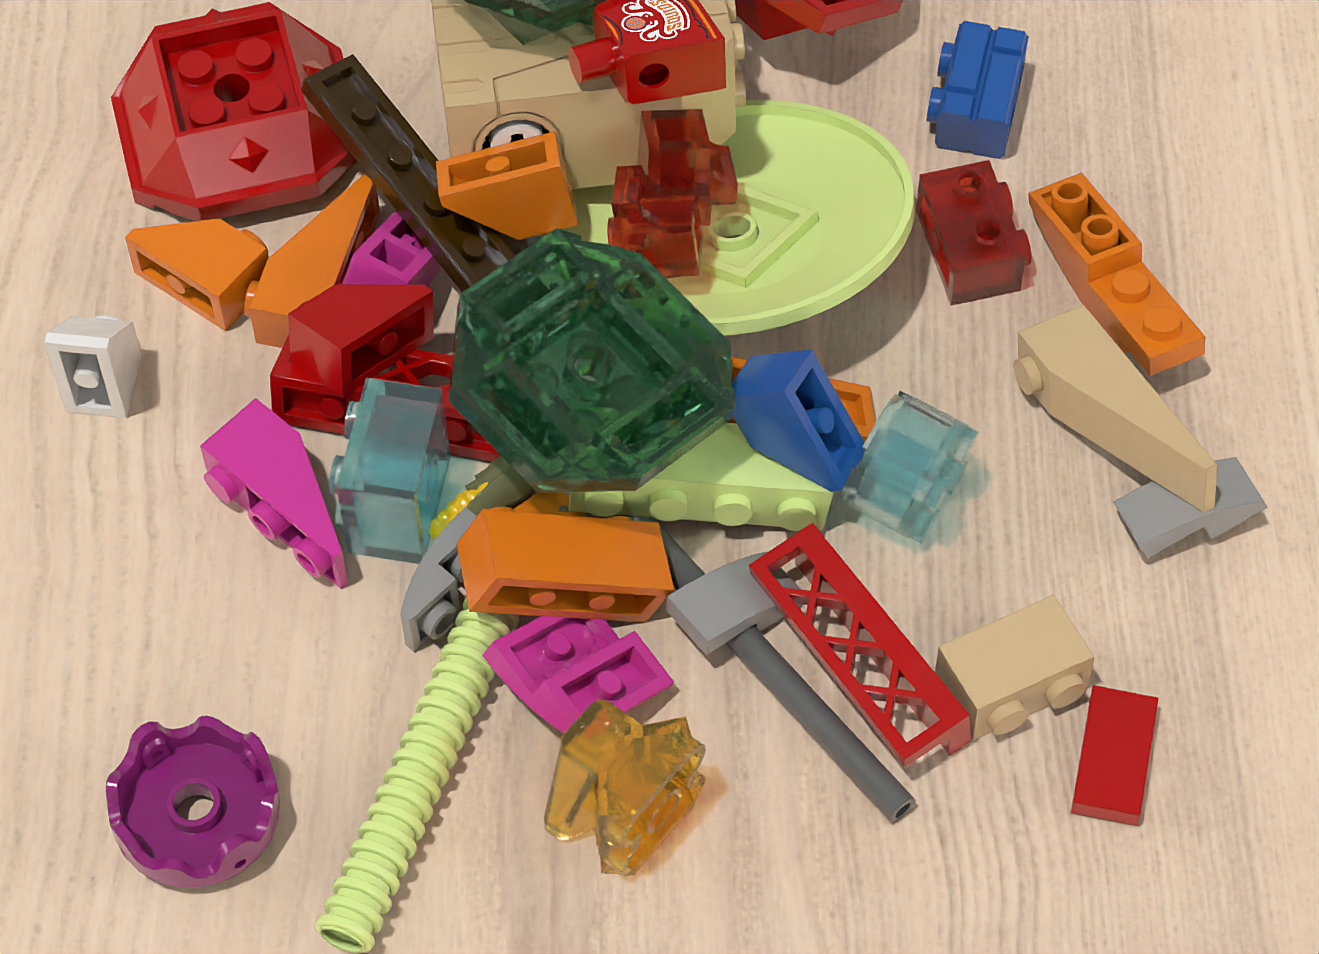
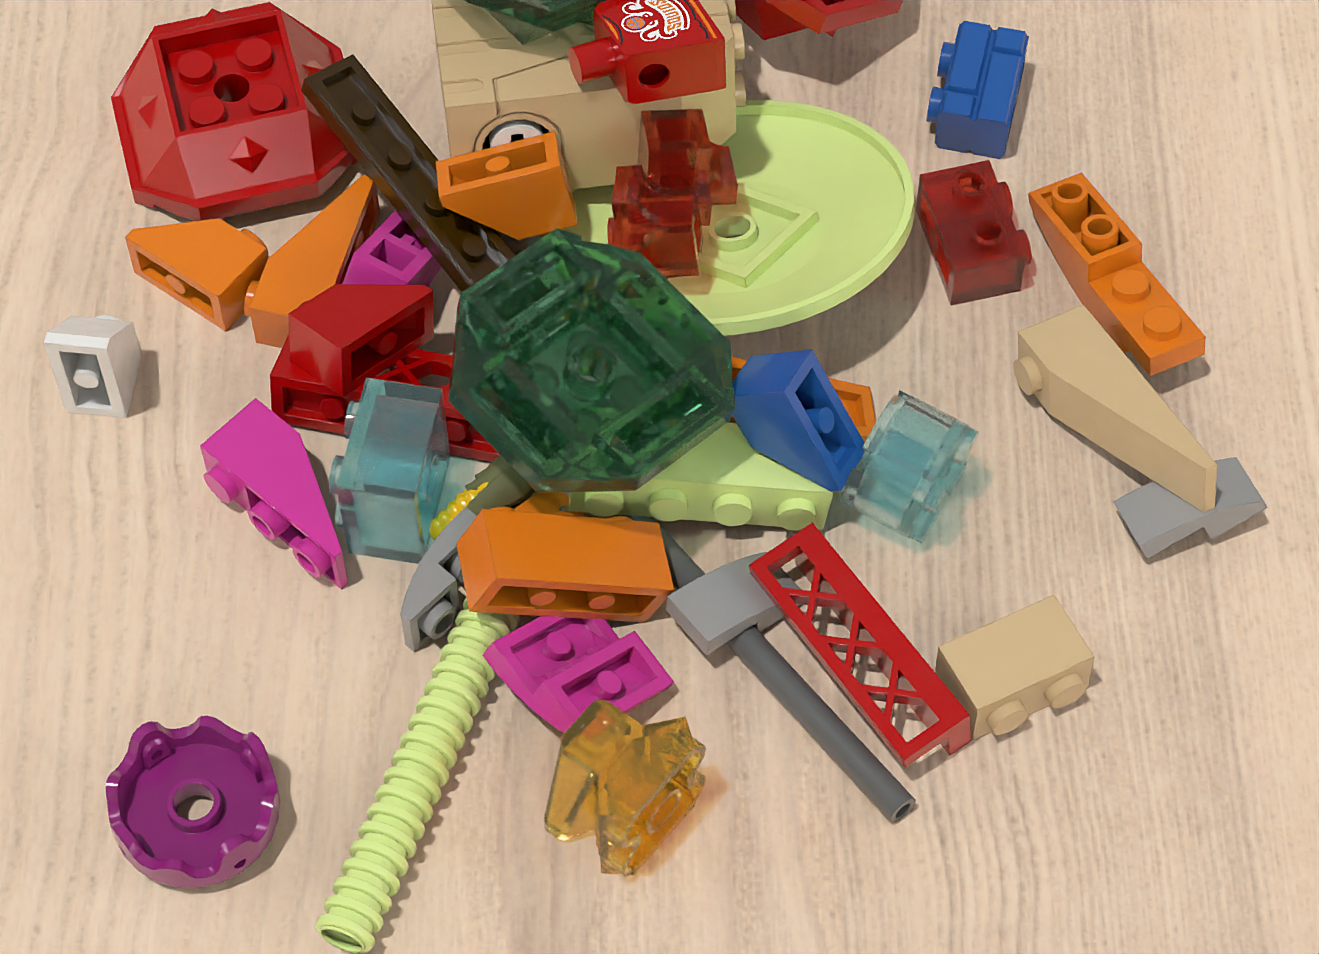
(1114, 755): red tile -> none

